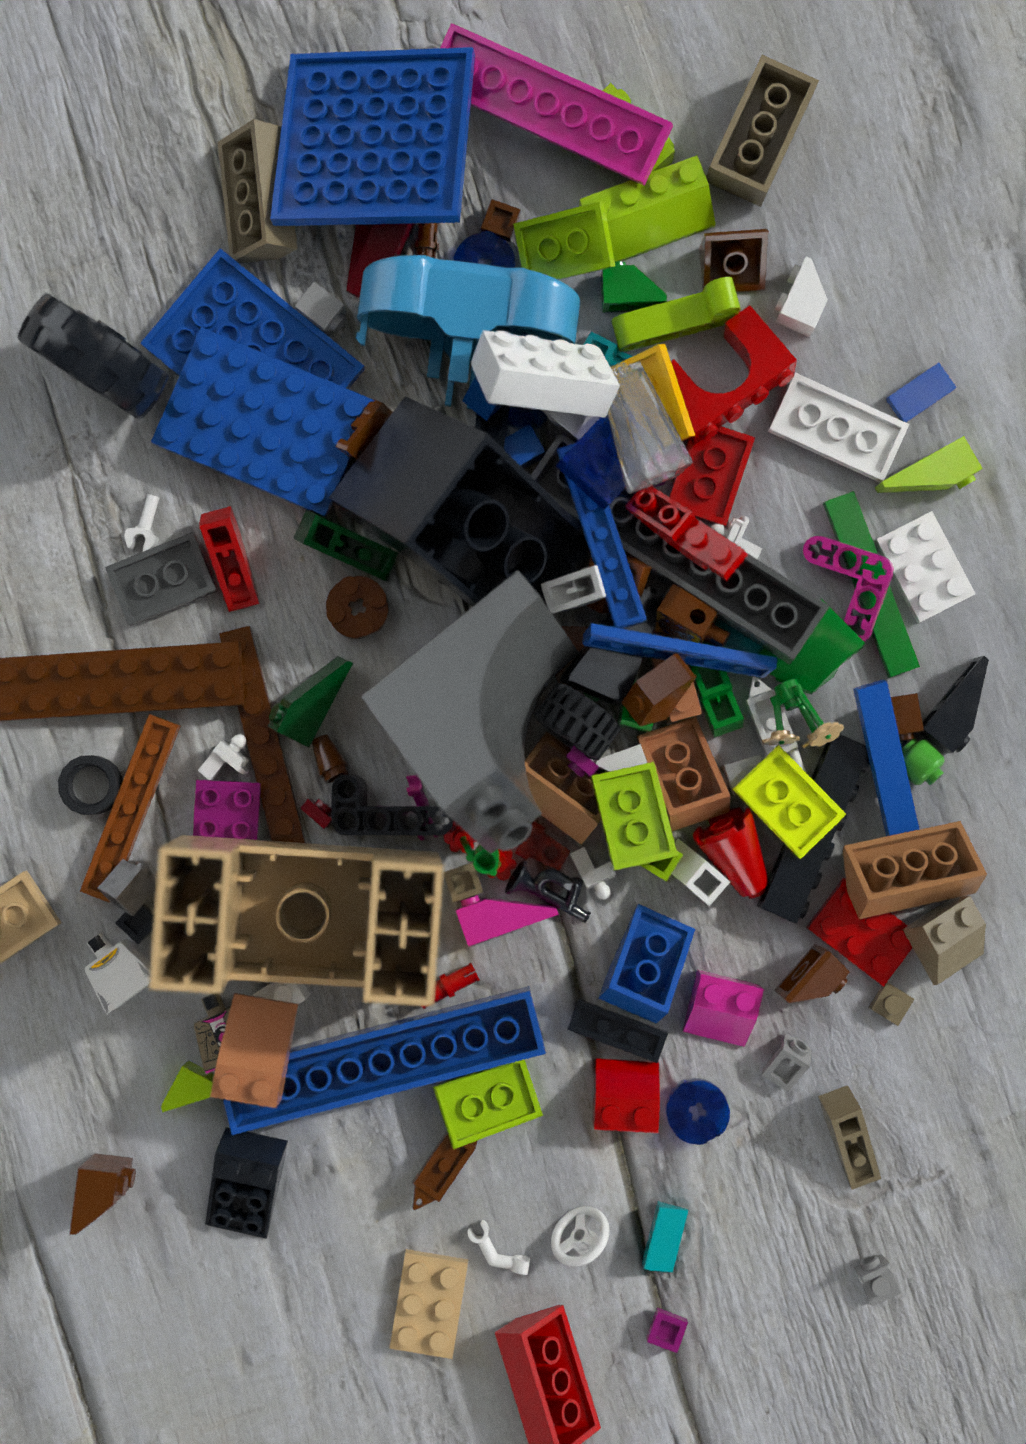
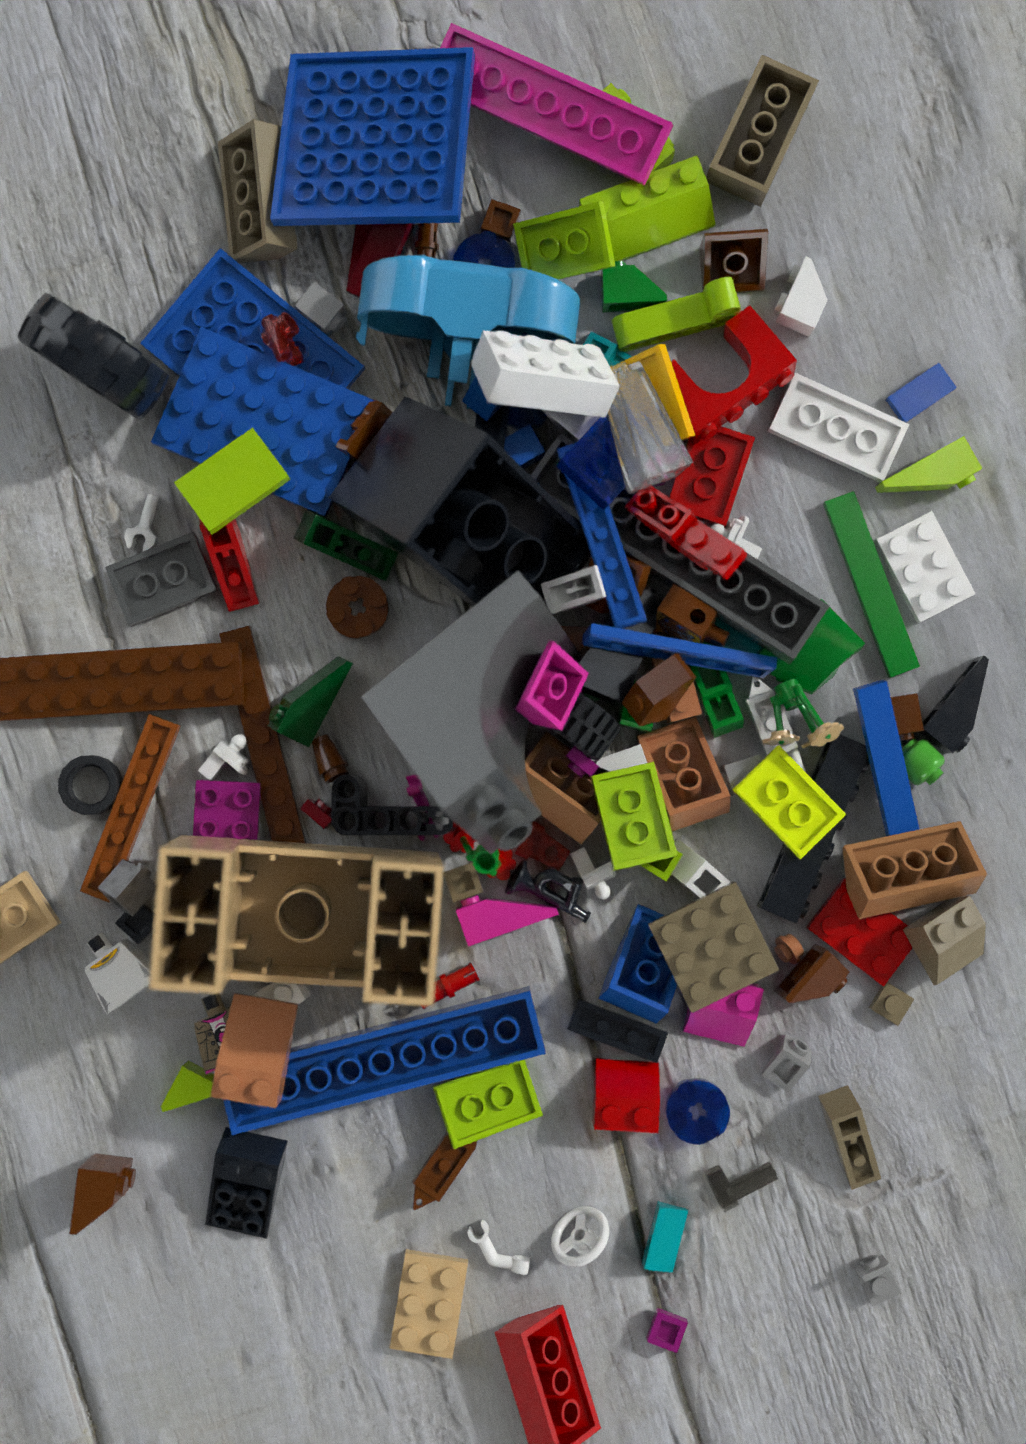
(232, 481): none -> lime tile
(278, 336): none -> clear red plate
(552, 688): none -> dark pink slope
(713, 947): none -> dark tan plate
(729, 1192): none -> clear smoke piece
(735, 851): red cone -> none
(788, 948): none -> nougat plate
(865, 582): dark pink beam -> none

